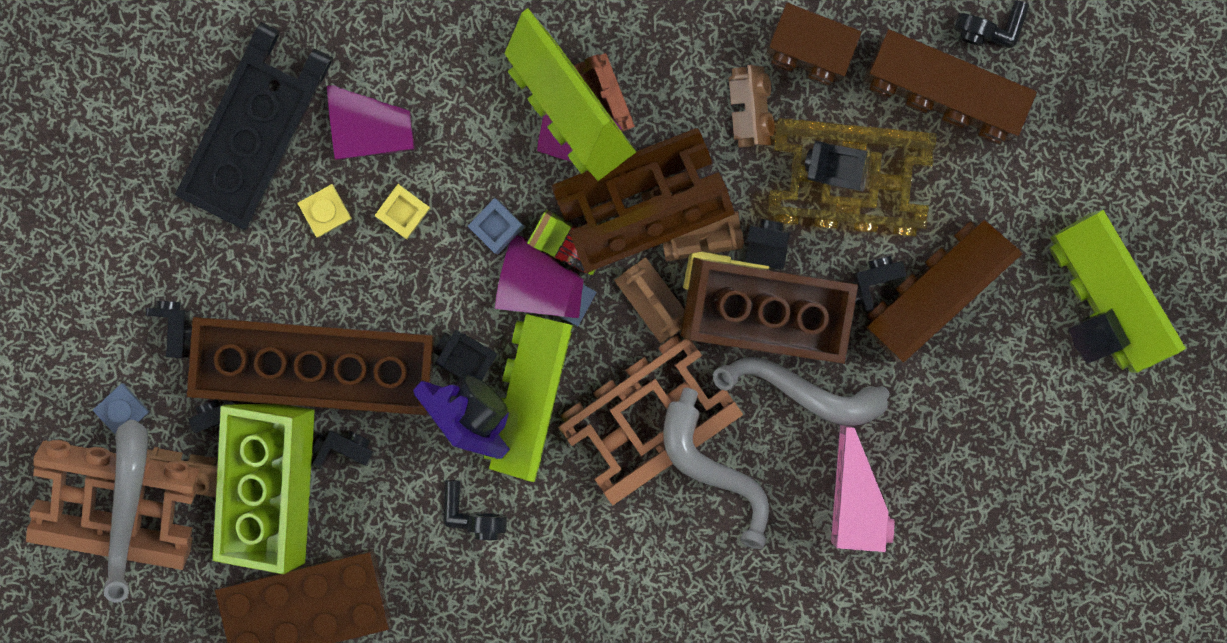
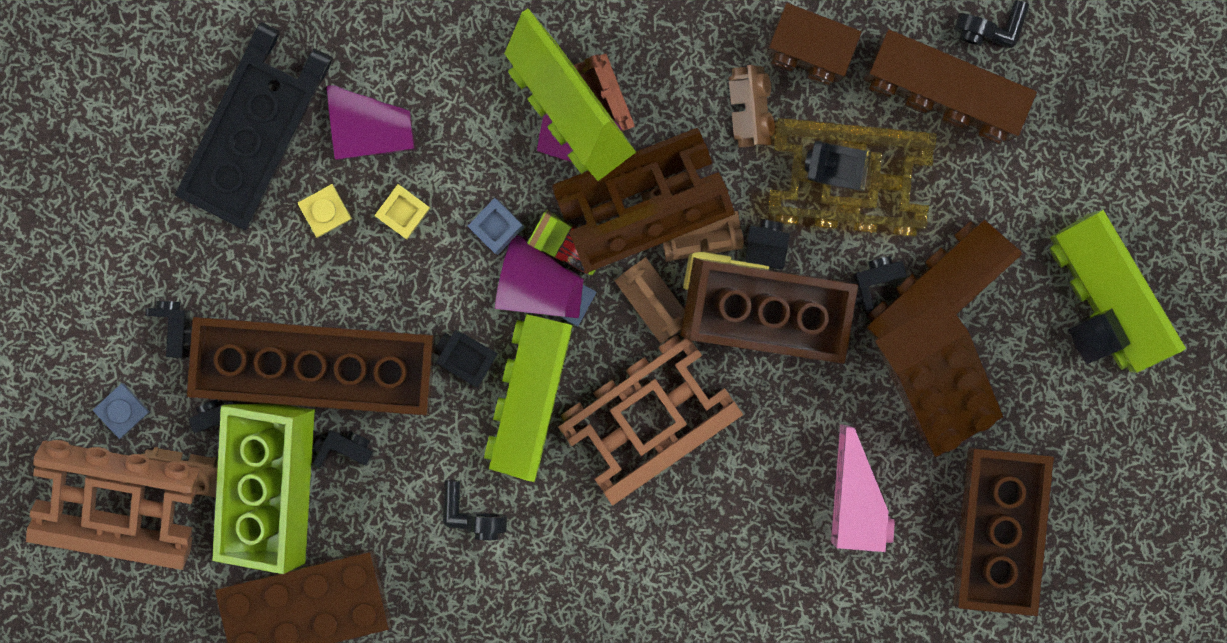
(129, 475): light grey animal -> none
(467, 414): piece -> none
(679, 445): light grey animal -> none
(846, 411): light grey animal -> none
(940, 378): none -> reddish brown brick
(1003, 531): none -> reddish brown brick

